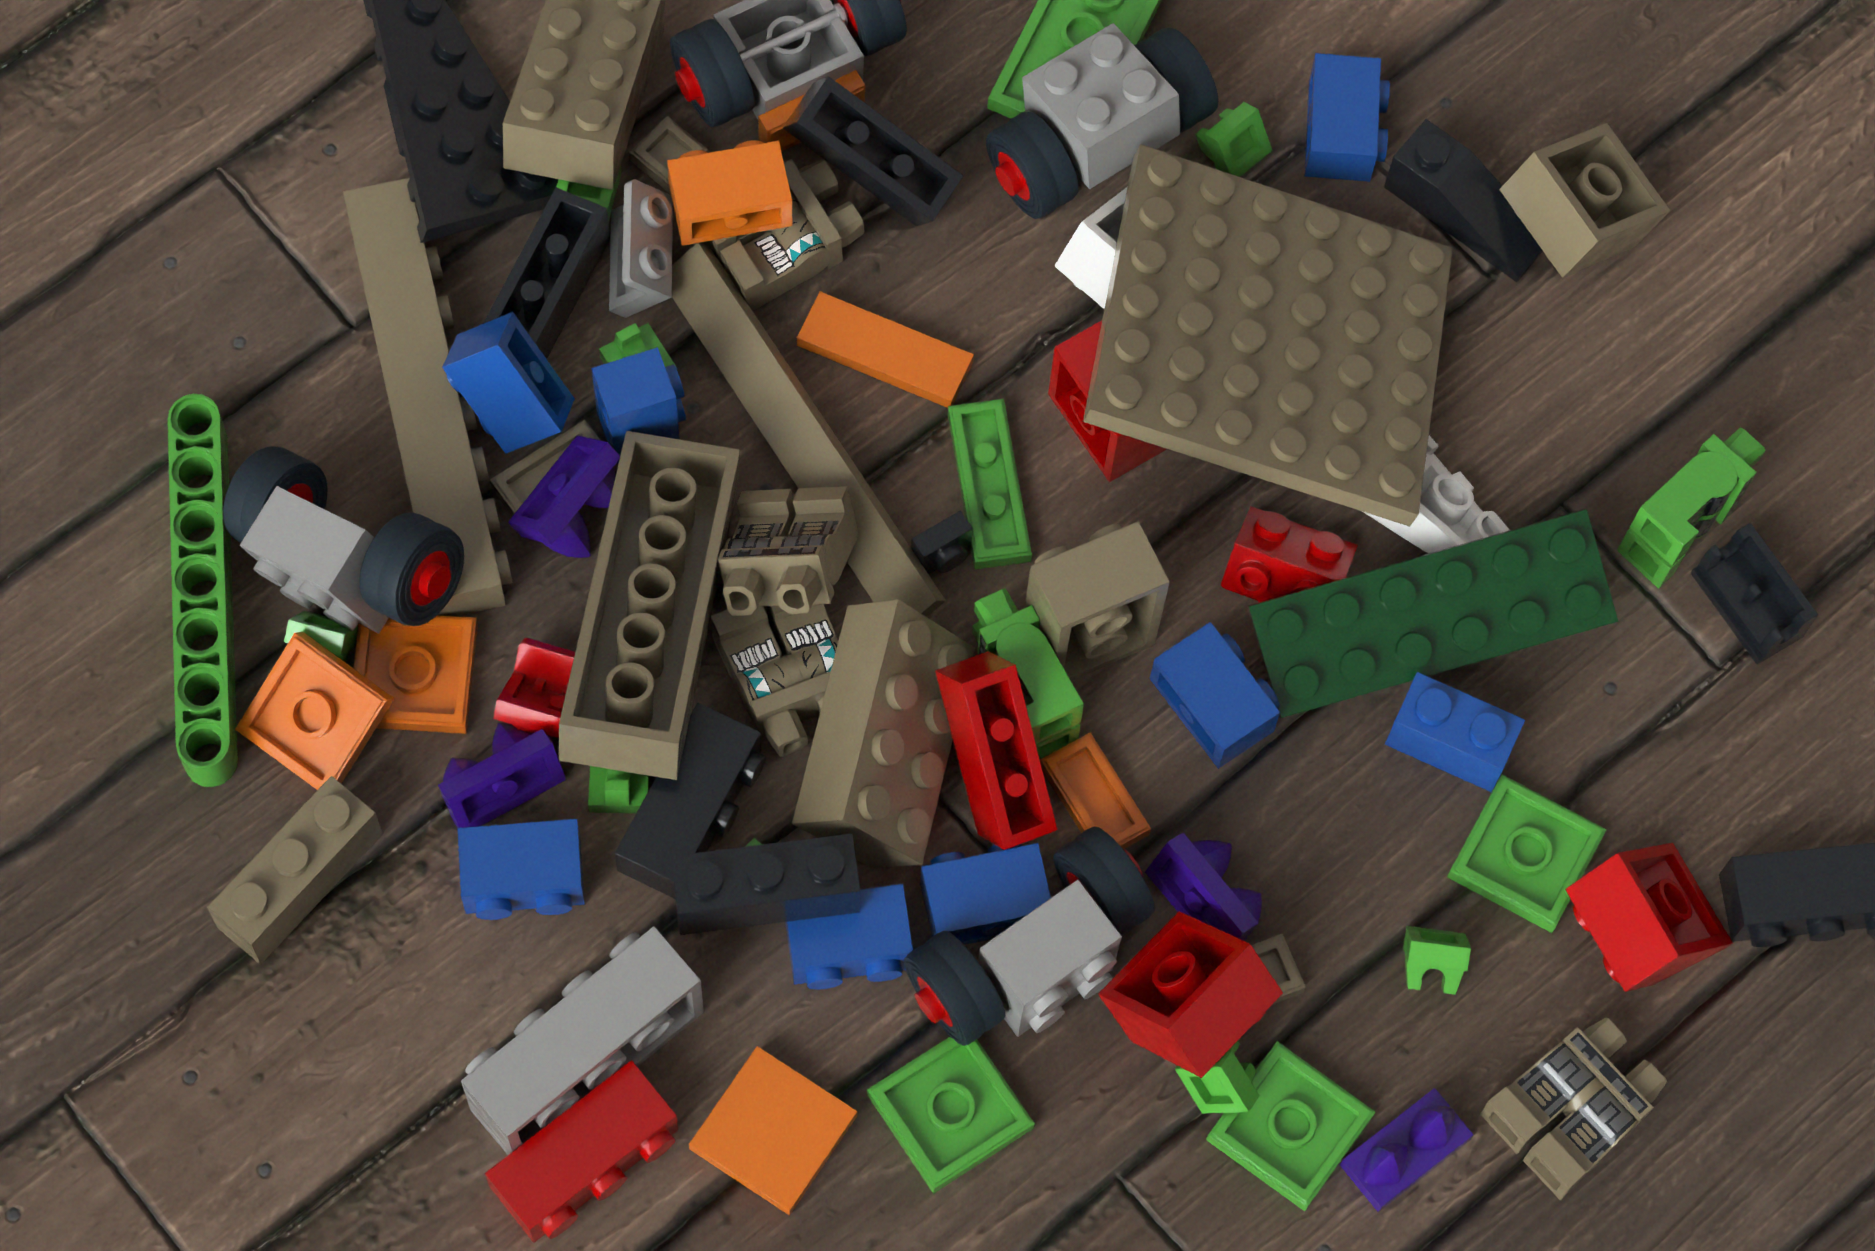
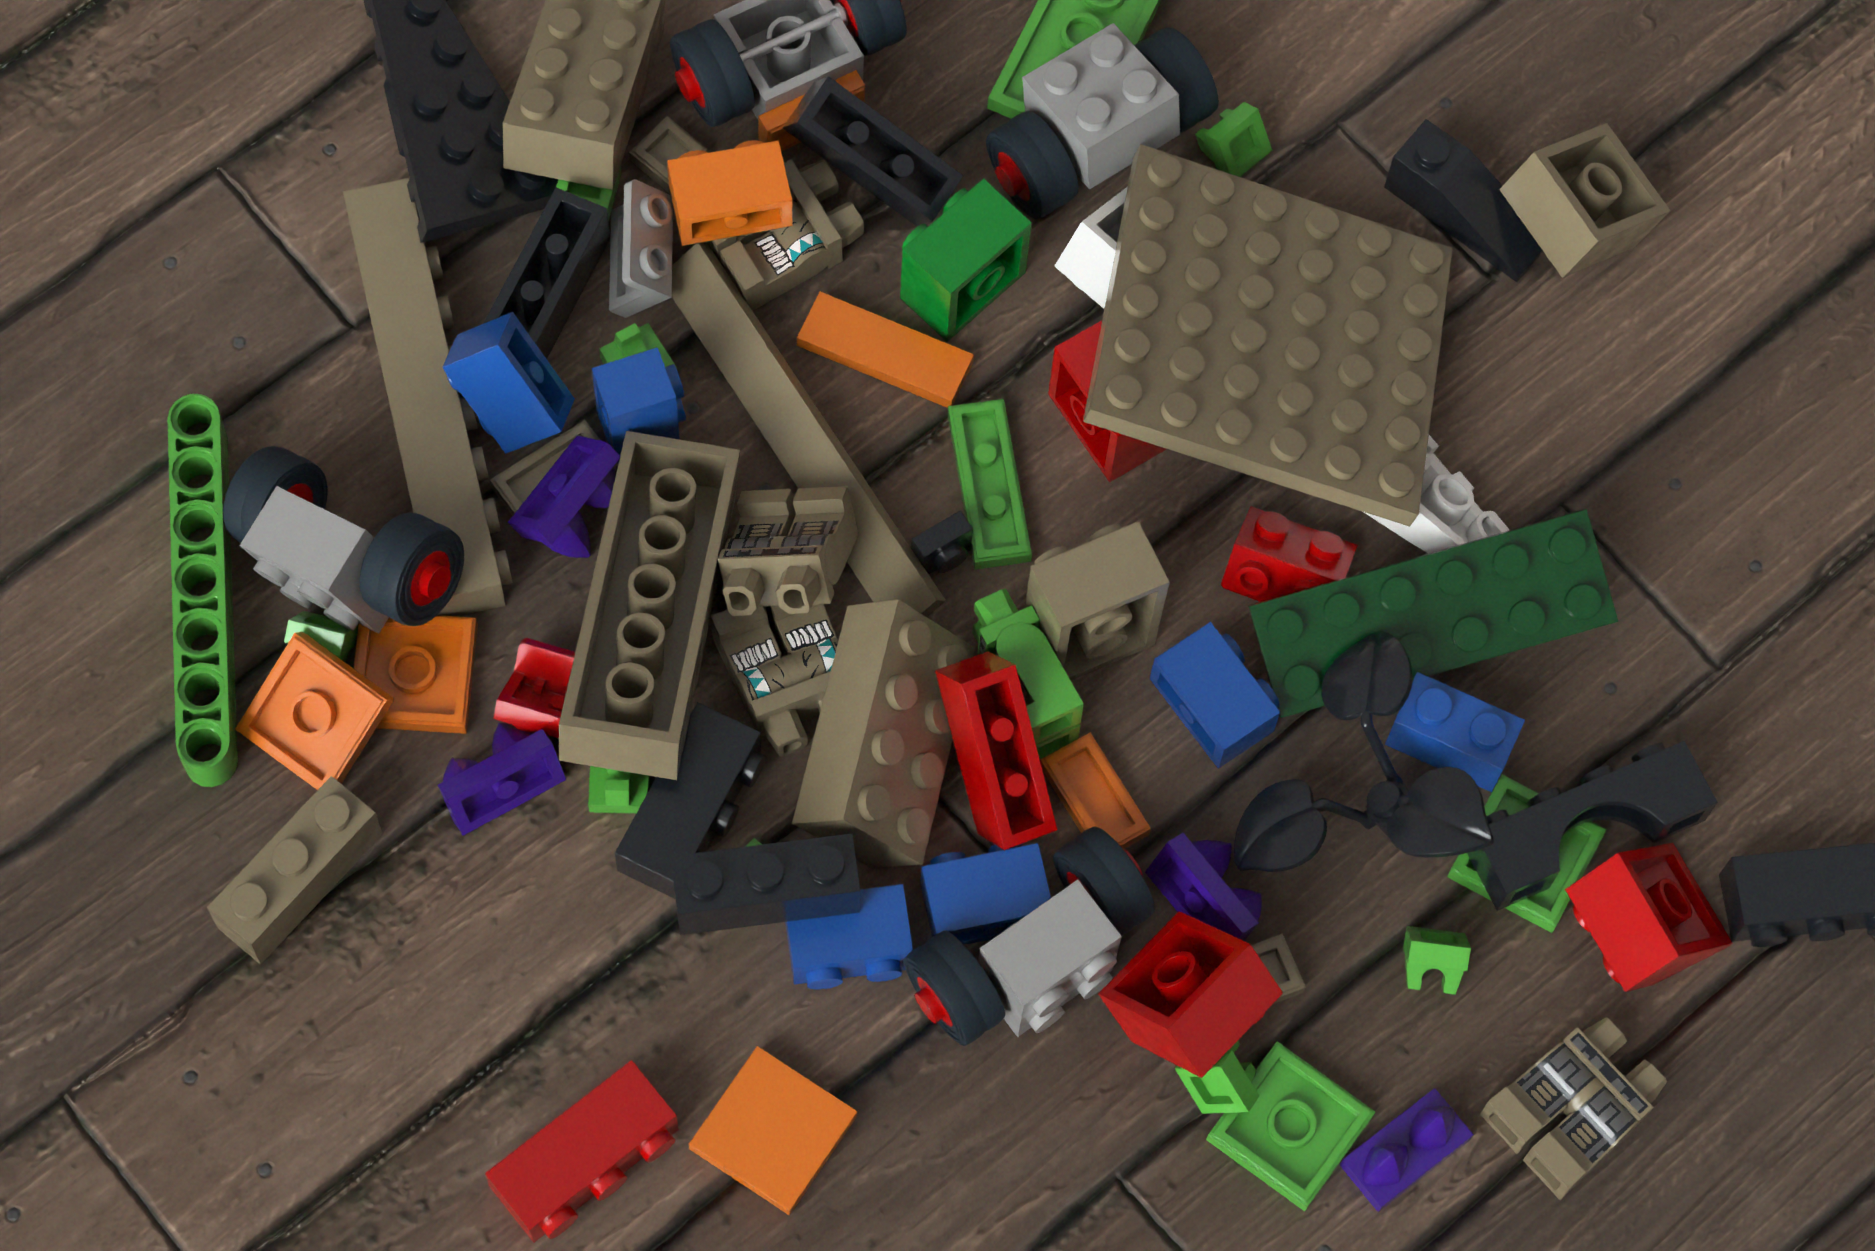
(521, 868): blue brick -> none
(584, 1039): light grey brick -> none
(950, 1110): bright green tile -> none
(964, 258): none -> green brick
(1344, 117): blue brick -> none
(1434, 819): none -> black plant
(1653, 794): none -> black arch
(1689, 504): bright green hips -> none
(1754, 594): black hinge -> none

